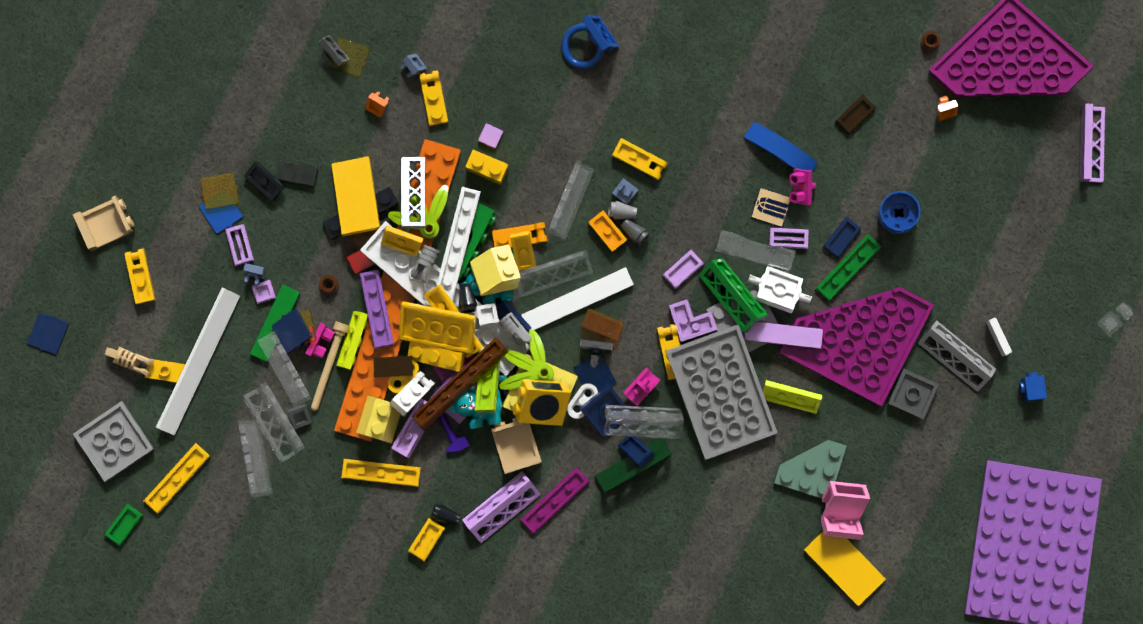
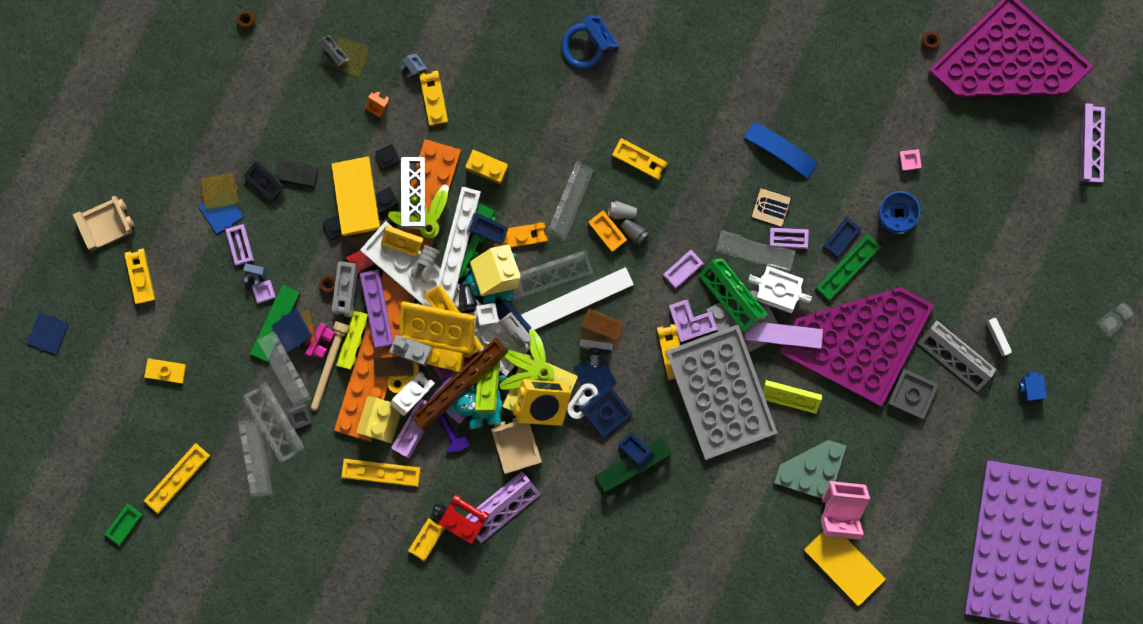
(113, 441): light grey plate -> none
(129, 359): tan hinge -> none
(198, 361): white tile -> none
(241, 16): none -> reddish brown plate
(345, 288): none -> light grey plate
(387, 156): none -> black plate
(411, 350): none -> light grey hinge
(461, 525): none -> red plate
(487, 229): none -> dark blue tile
(490, 136): lavender tile -> none
(523, 250): yellow plate -> none
(554, 500): magenta tile -> none
(625, 191): sand blue tile -> none
(641, 386): dark pink hips -> none
(644, 418): clear fence -> none
(802, 187): dark pink hips -> none
(855, 114): dark brown tile -> none
(910, 160): none -> bright pink plate
(946, 109): orange tile -> none

